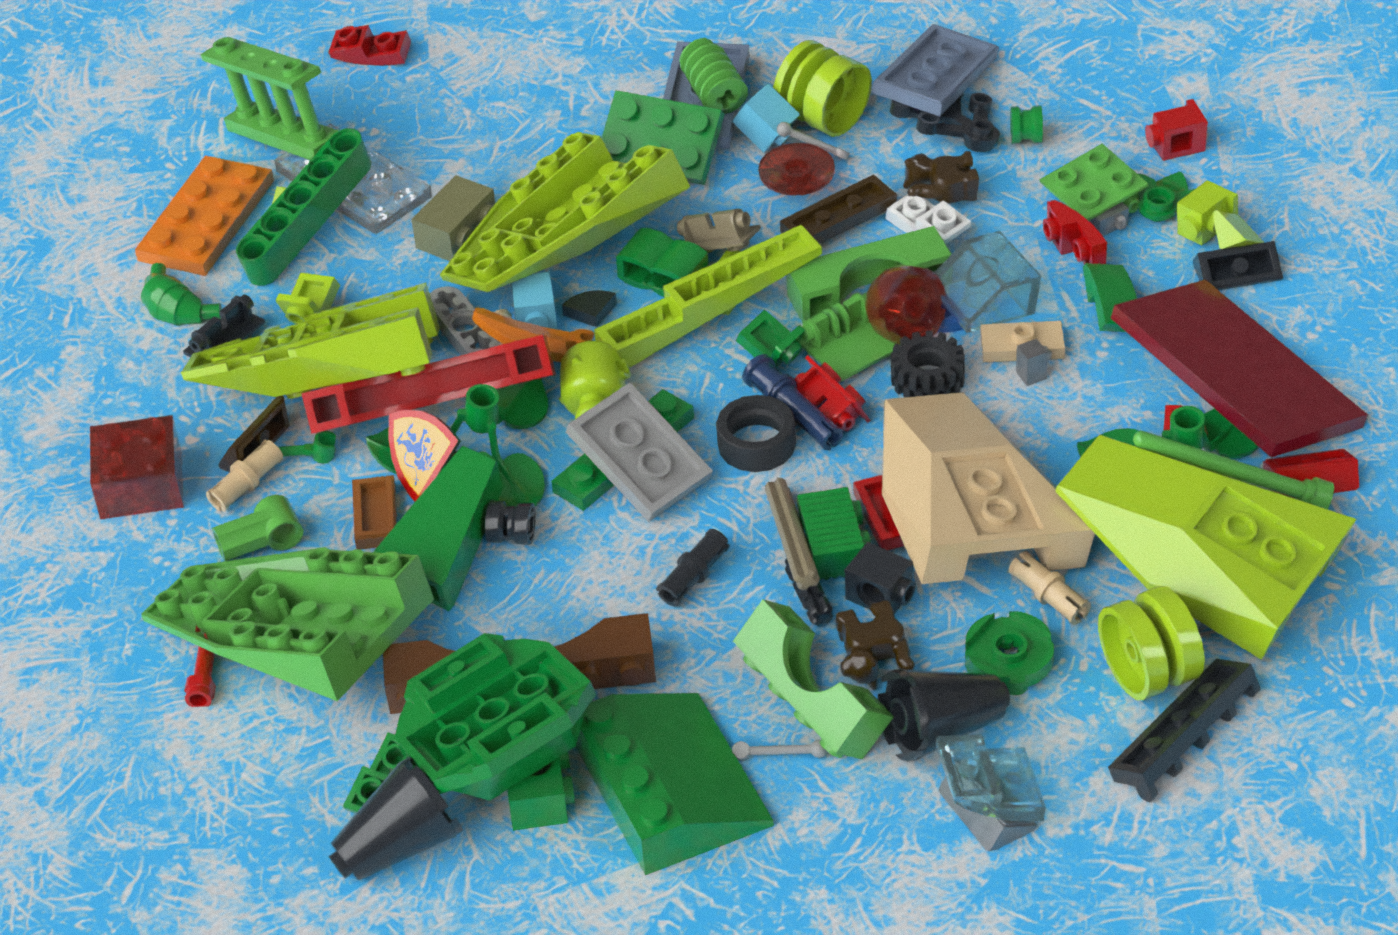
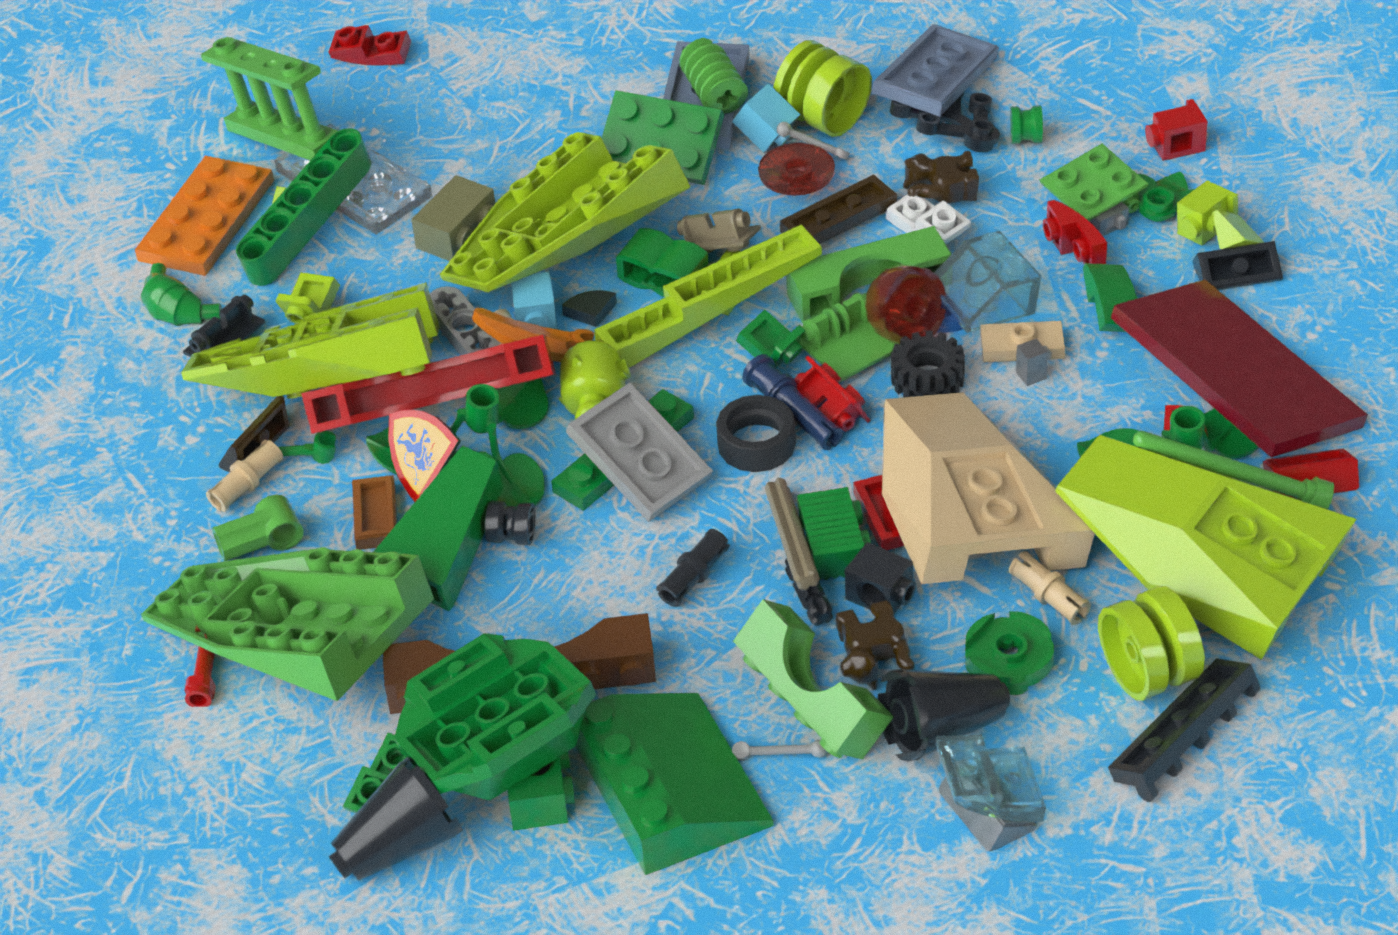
(136, 467): clear red brick -> none

